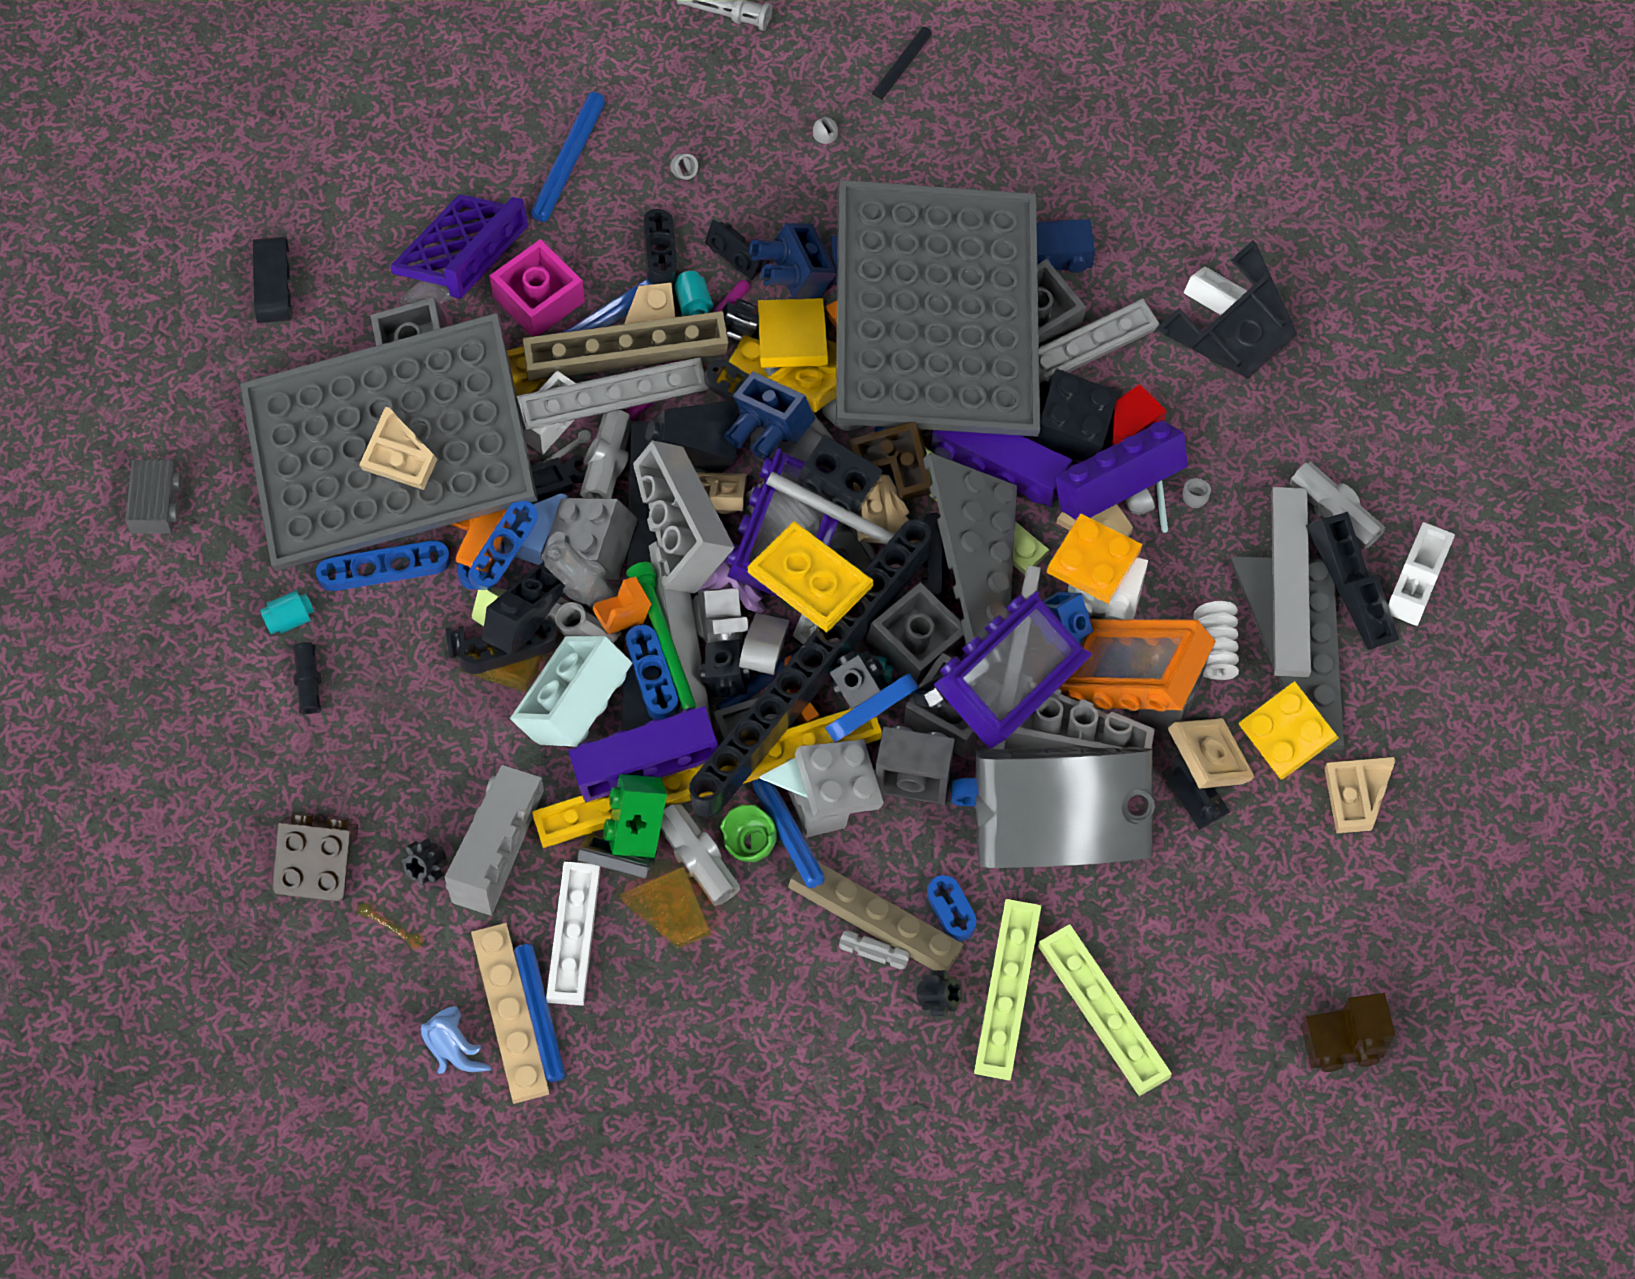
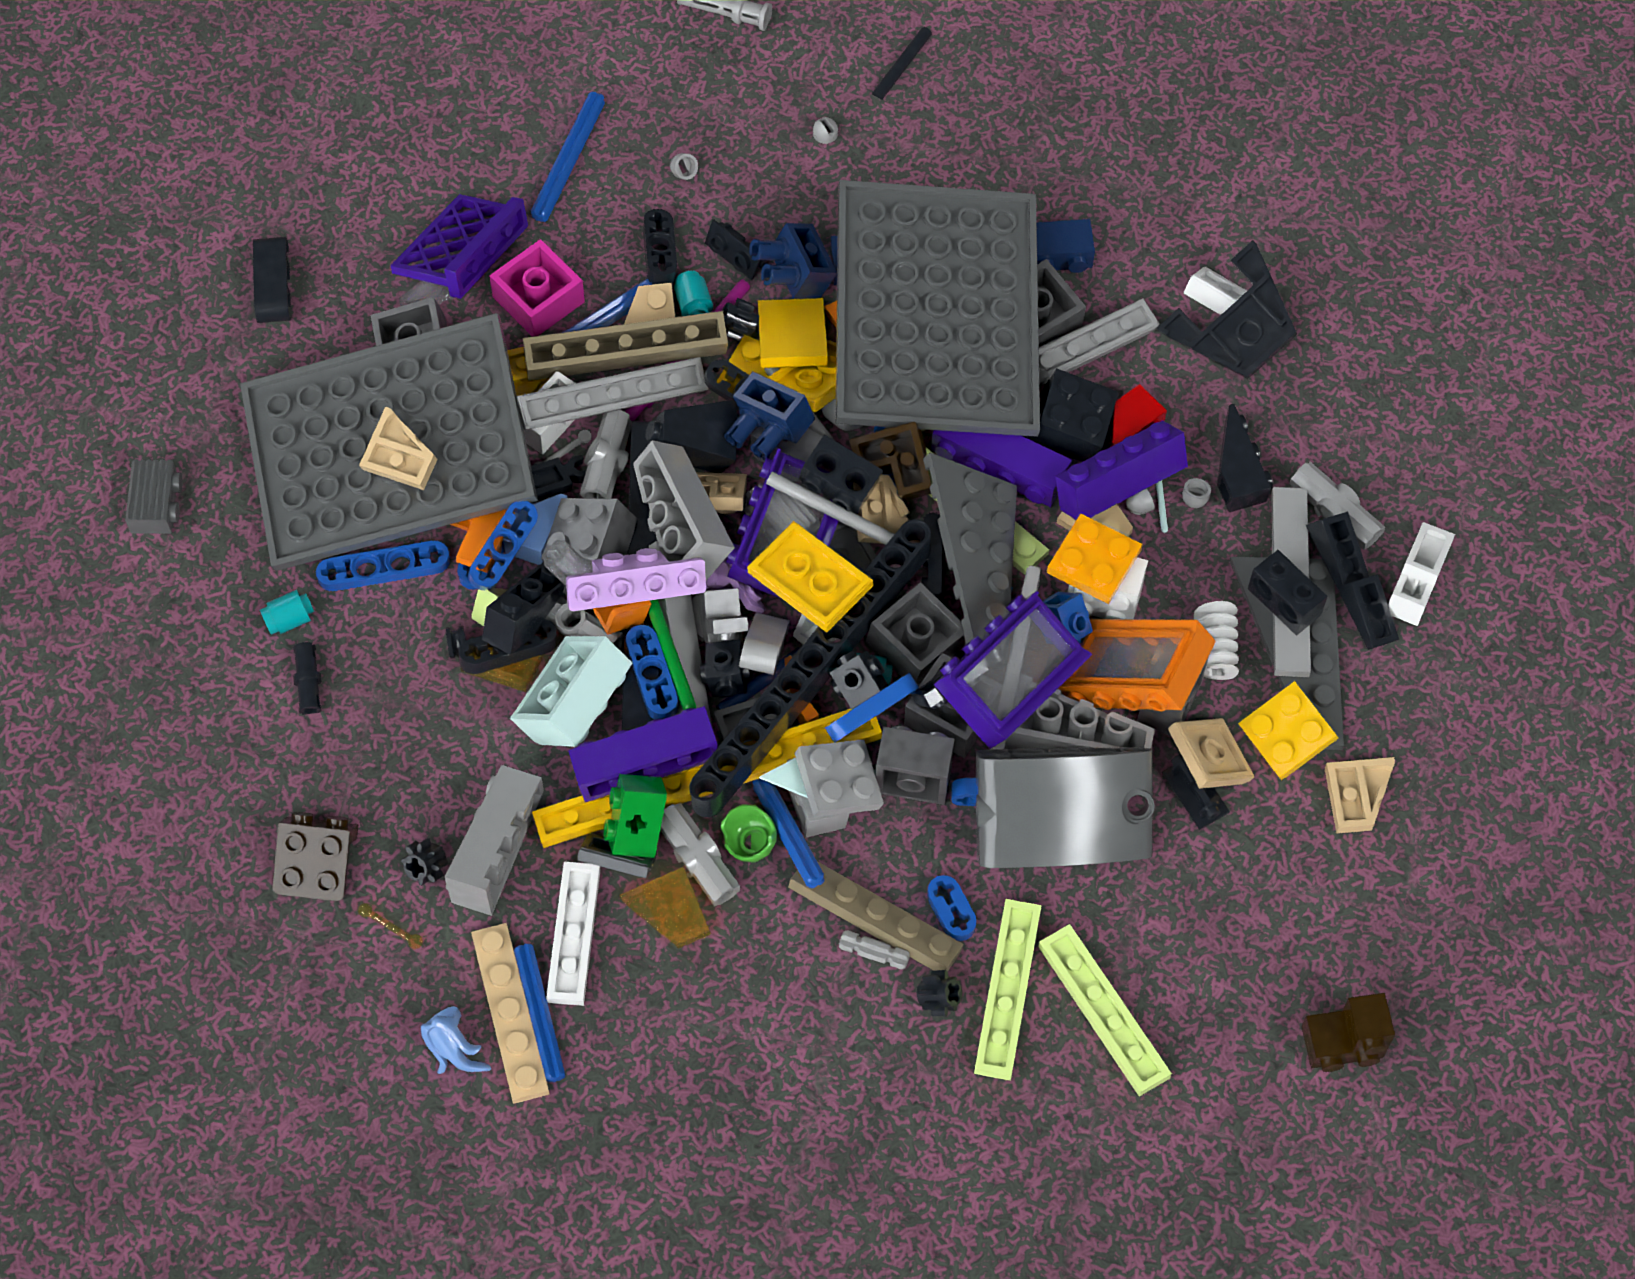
(634, 579): none -> lavender bracket
(1240, 471): none -> black slope
(1287, 592): none -> black brick

